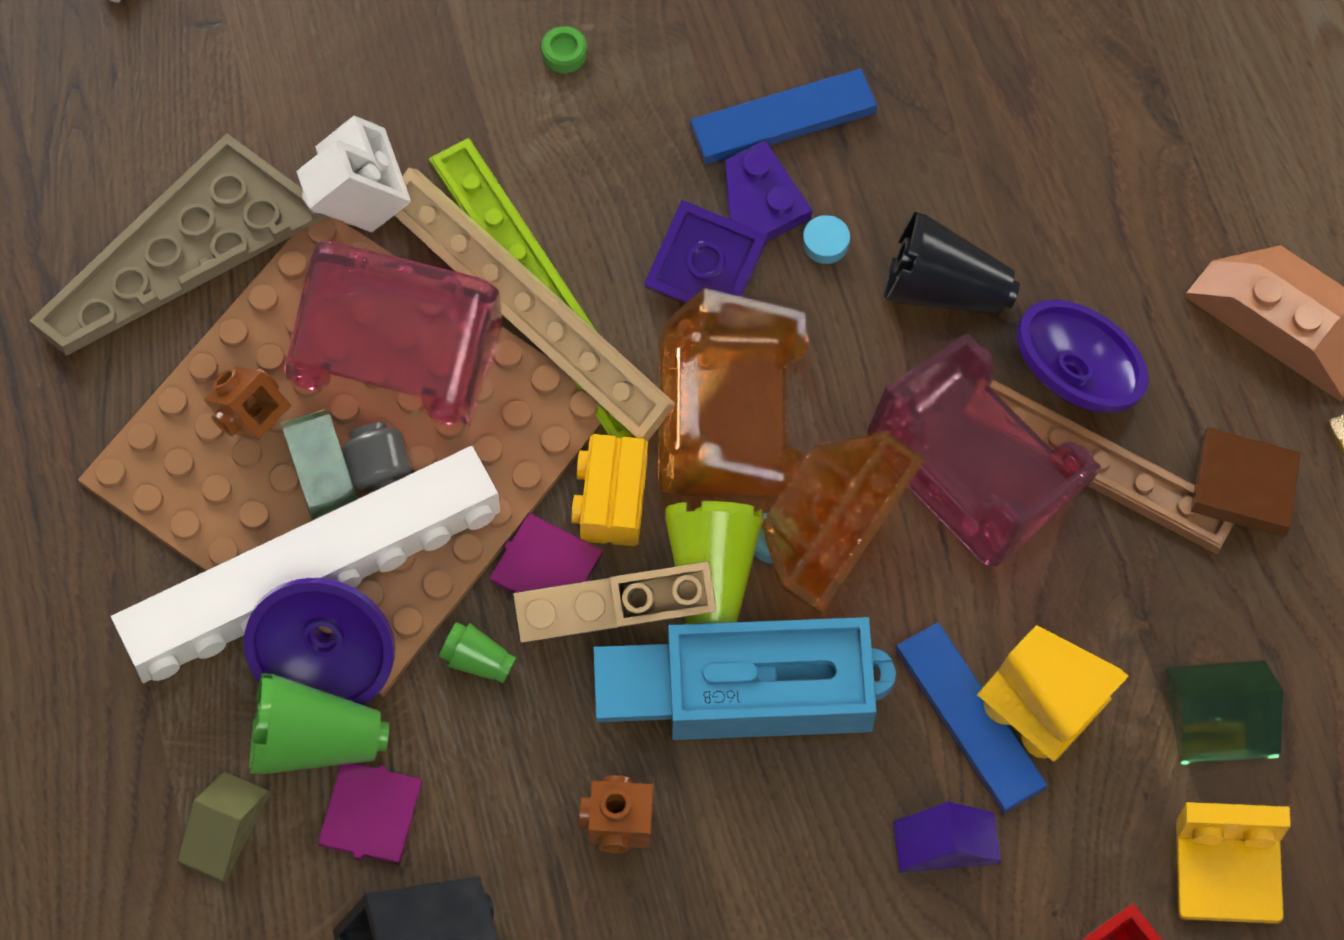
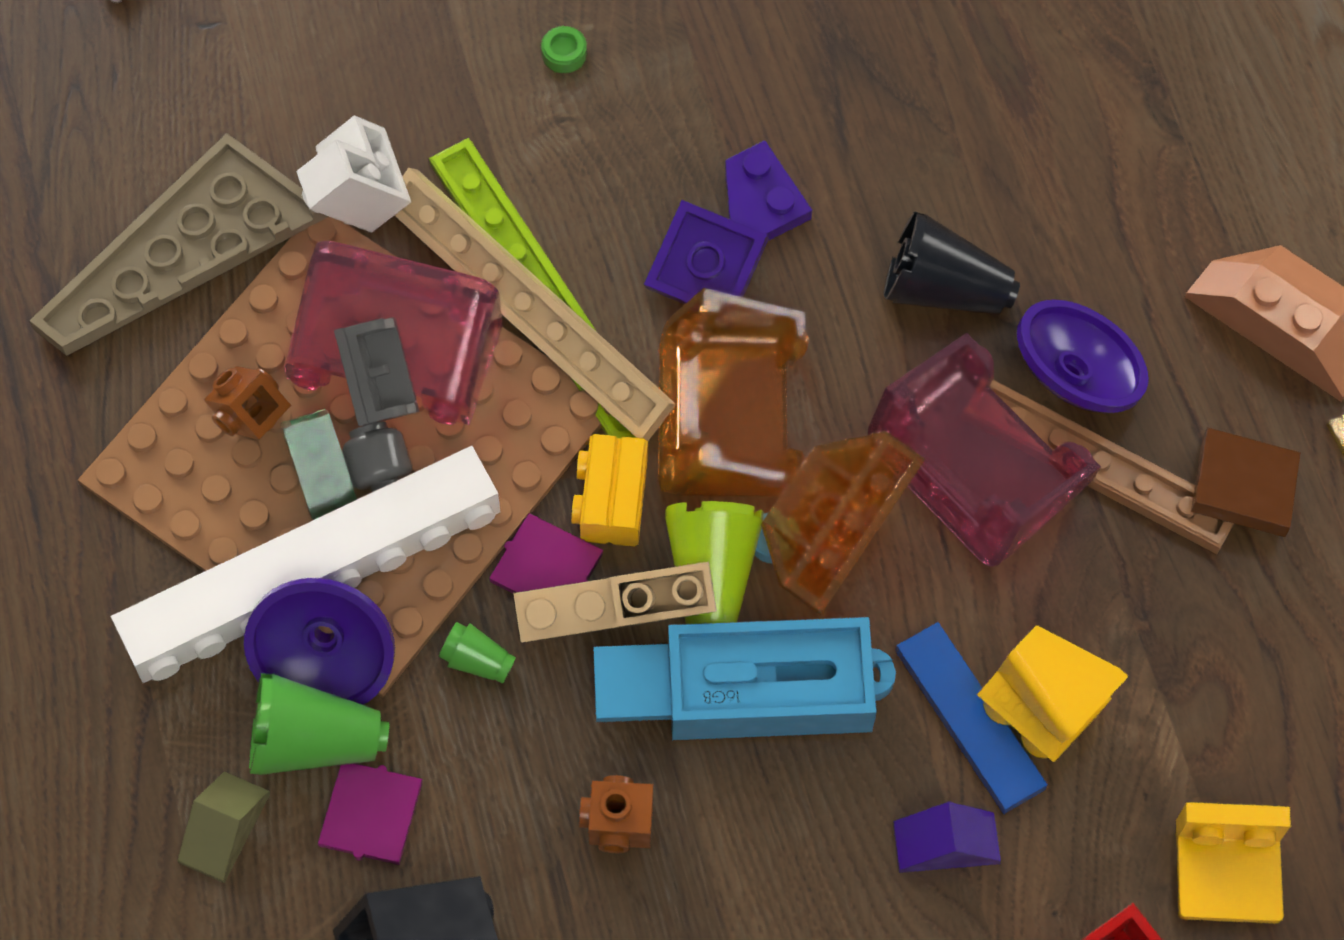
(376, 371): none -> dark grey hinge
(783, 116): blue tile -> none
(826, 239): medium azure tile -> none
(1226, 711): clear green slope -> none

